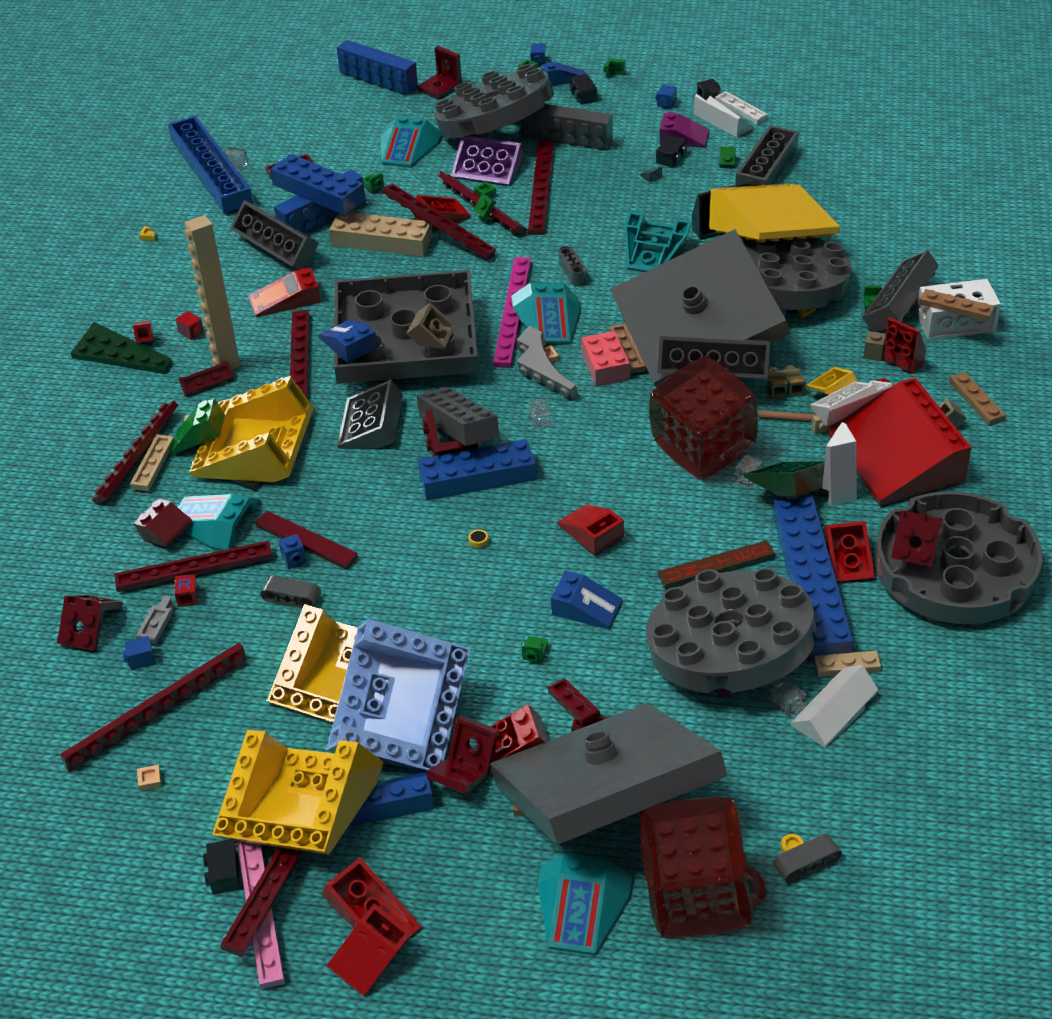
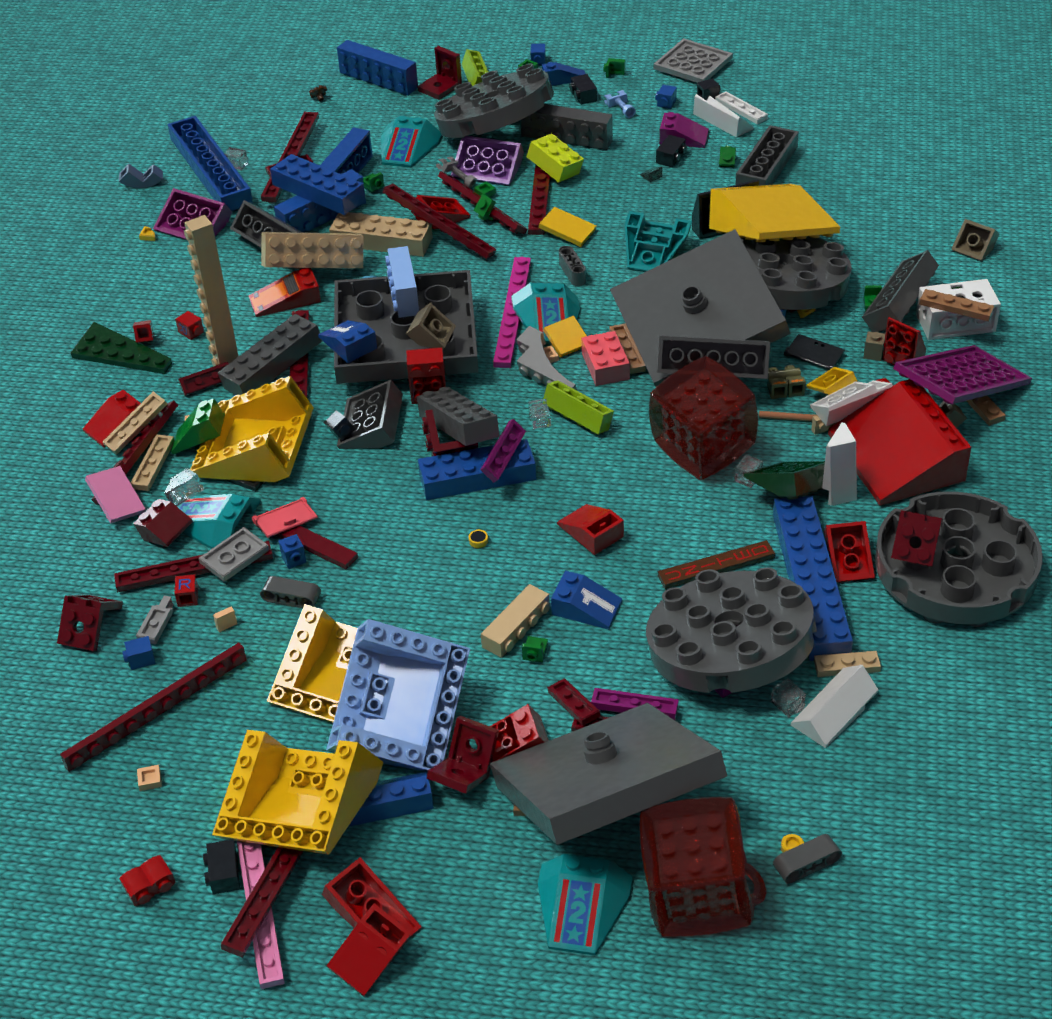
(110, 416): none -> red slope
(115, 494): none -> bright pink tile
(134, 178): none -> sand blue brick
(134, 423): none -> tan plate
(147, 880): none -> red brick
(183, 487): none -> clear slope
(187, 206): none -> magenta slope
(225, 619): none -> light nougat tile
(234, 554): none -> light grey tile
(270, 355): none -> dark grey brick
(291, 514): none -> coral door
(295, 146): none -> dark red plate
(312, 250): none -> tan brick
(318, 92): none -> plant
(339, 425): none -> black brick
(351, 152): none -> blue brick
(402, 281): none -> light blue brick
(425, 371): none -> red slope
(452, 166): none -> light grey bar
(473, 66): none -> lime brick
(503, 450): none -> magenta plate
(515, 620): none -> tan brick
(555, 157): none -> neon yellow brick
(565, 336): none -> yellow tile
(567, 226): none -> yellow tile
(578, 407): none -> lime brick
(623, 701): none -> magenta plate
(628, 110): none -> light blue bar
(692, 61): none -> light grey plate
(822, 354): none -> black door
(962, 374): none -> magenta plate
(975, 240): none -> dark tan slope

